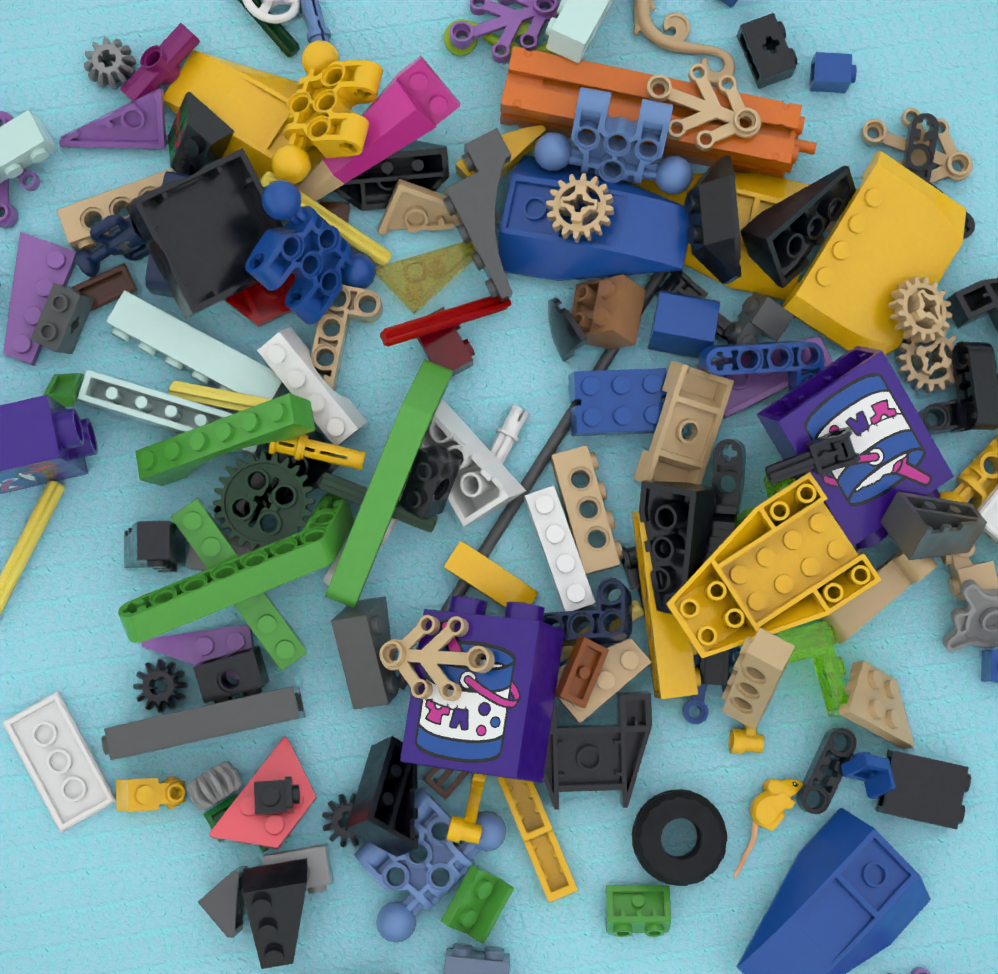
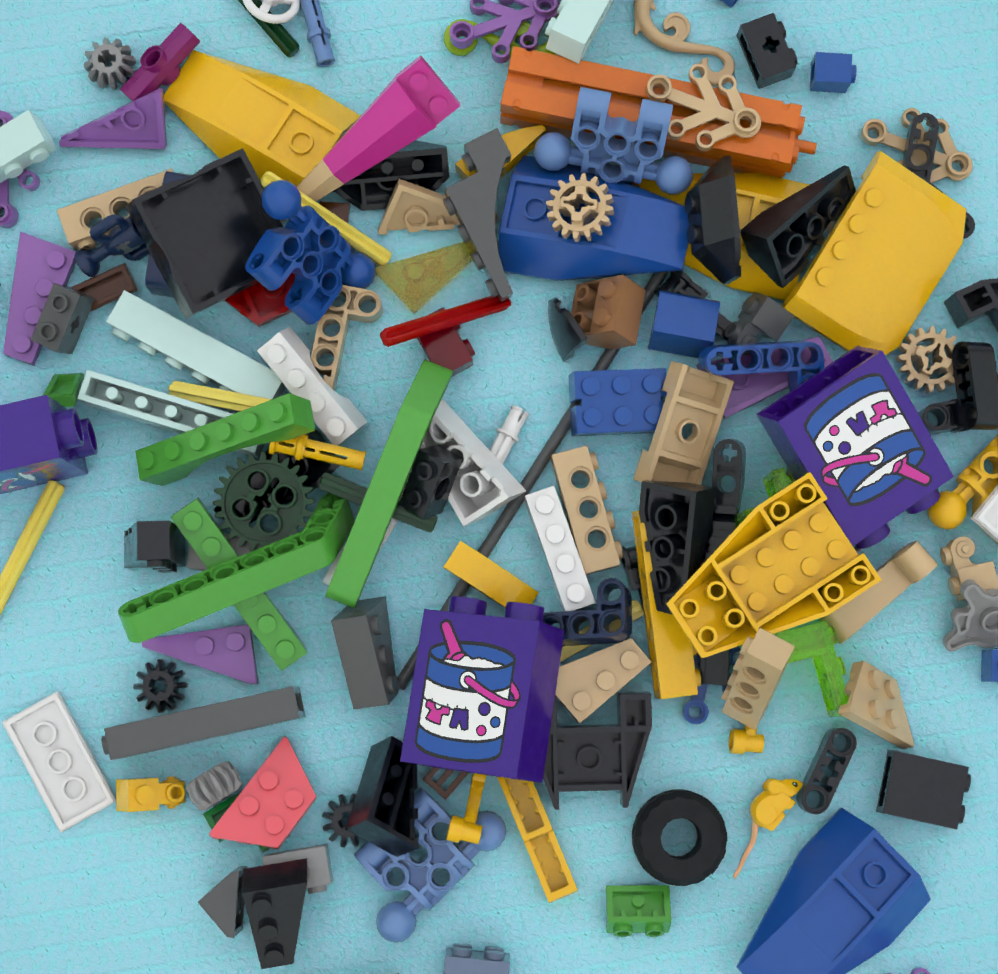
(196, 137): black slope -> none
(248, 666): black brick -> none
(276, 797): black bracket -> none
(322, 110): yellow connector -> none
(431, 656): tan plant -> none
(477, 903): bright green bracket -> none
(581, 672): dark orange plate -> none
(822, 455): black connector -> none
(871, 769): blue bracket -> none
(920, 310): tan gear -> none
(932, 525): dark grey wedge -> none

